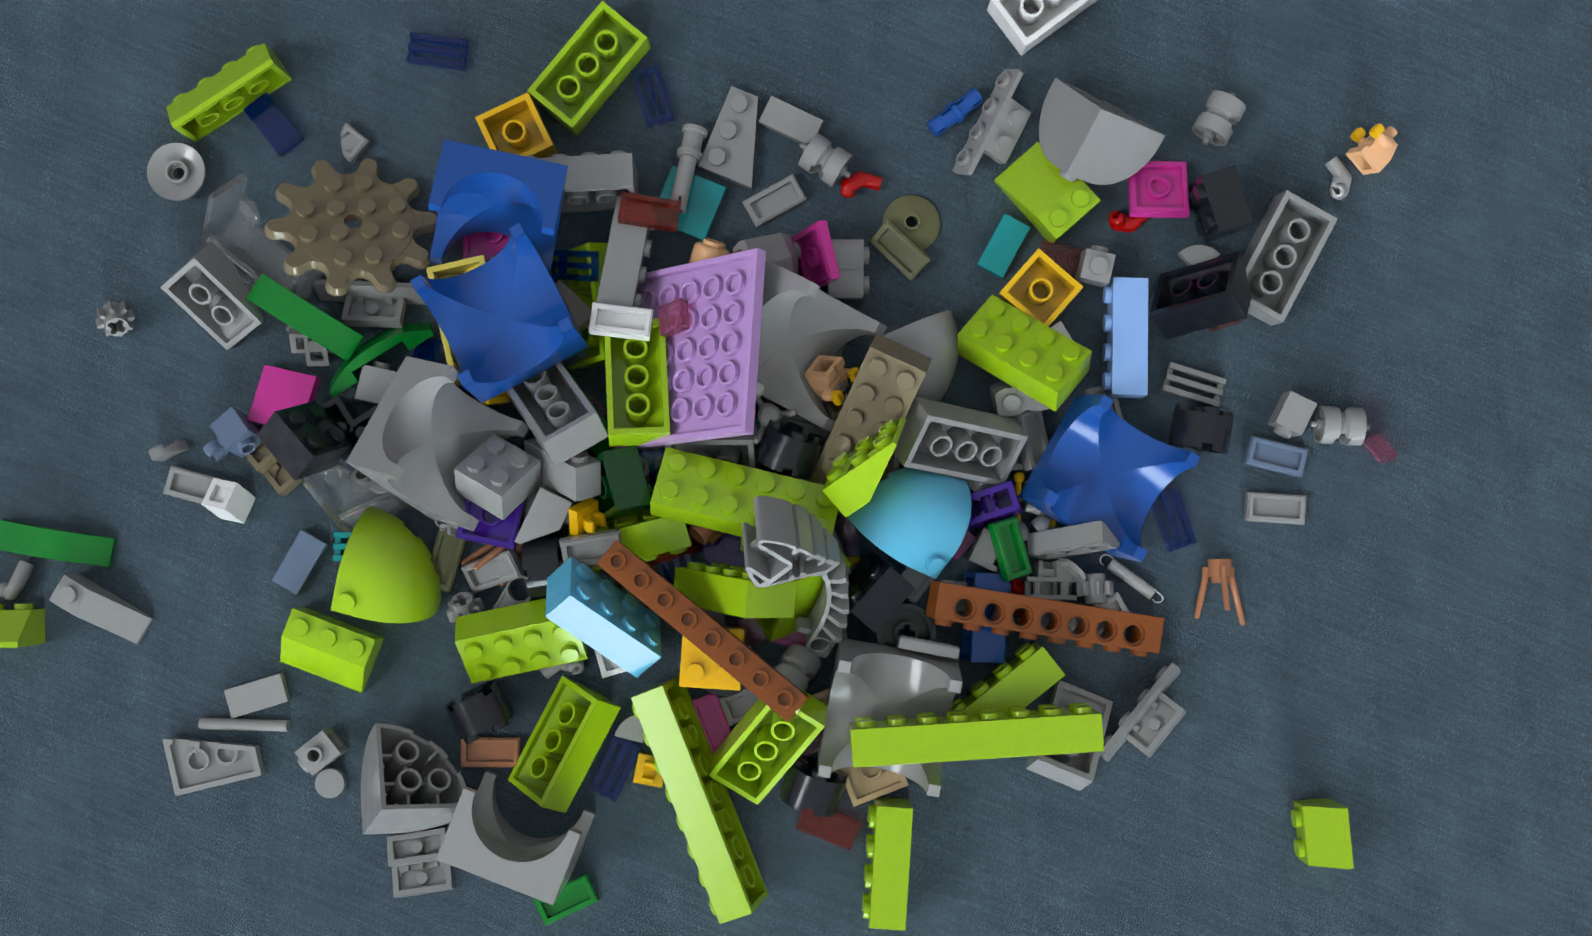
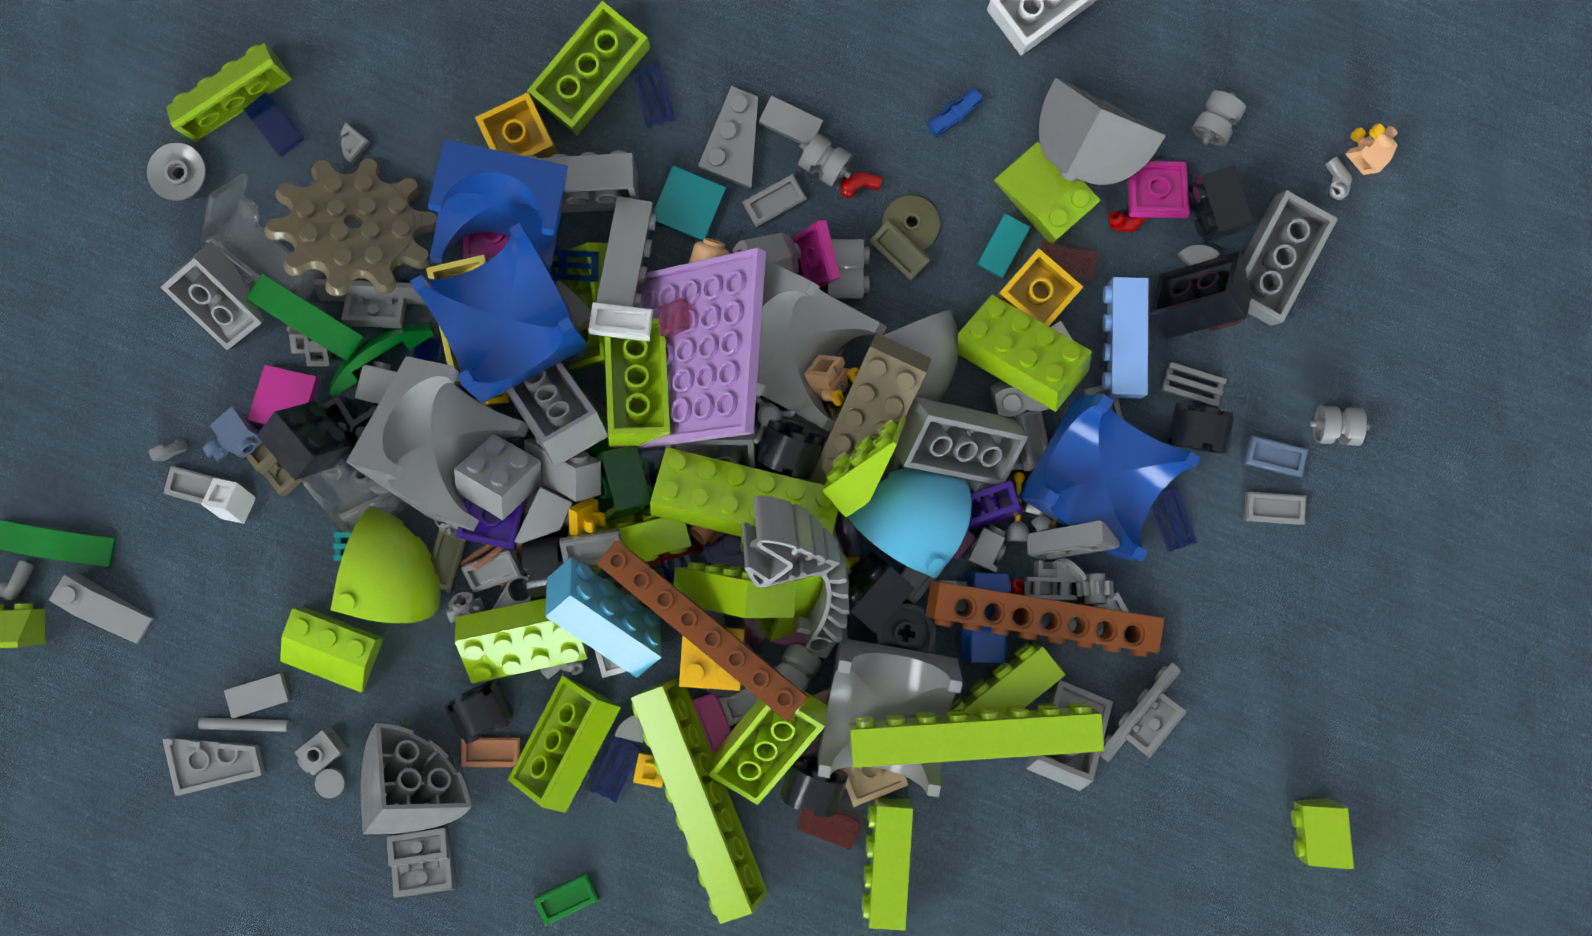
(114, 318): light grey gear -> none
(300, 562): sand blue tile -> none
(438, 40): clear blue tile -> none
(492, 849): light grey piece -> none
(649, 212): clear red tile -> none
(688, 155): light grey pin -> none
(928, 646): light grey tile -> none
(997, 126): light grey bracket -> none
(1009, 548): green tile -> none
(1095, 266): light grey brick -> none
(1131, 578): white piece -> none
(1220, 572): nougat plant -> none
(1291, 414): light grey brick -> none
(1379, 448): clear pink tile -> none

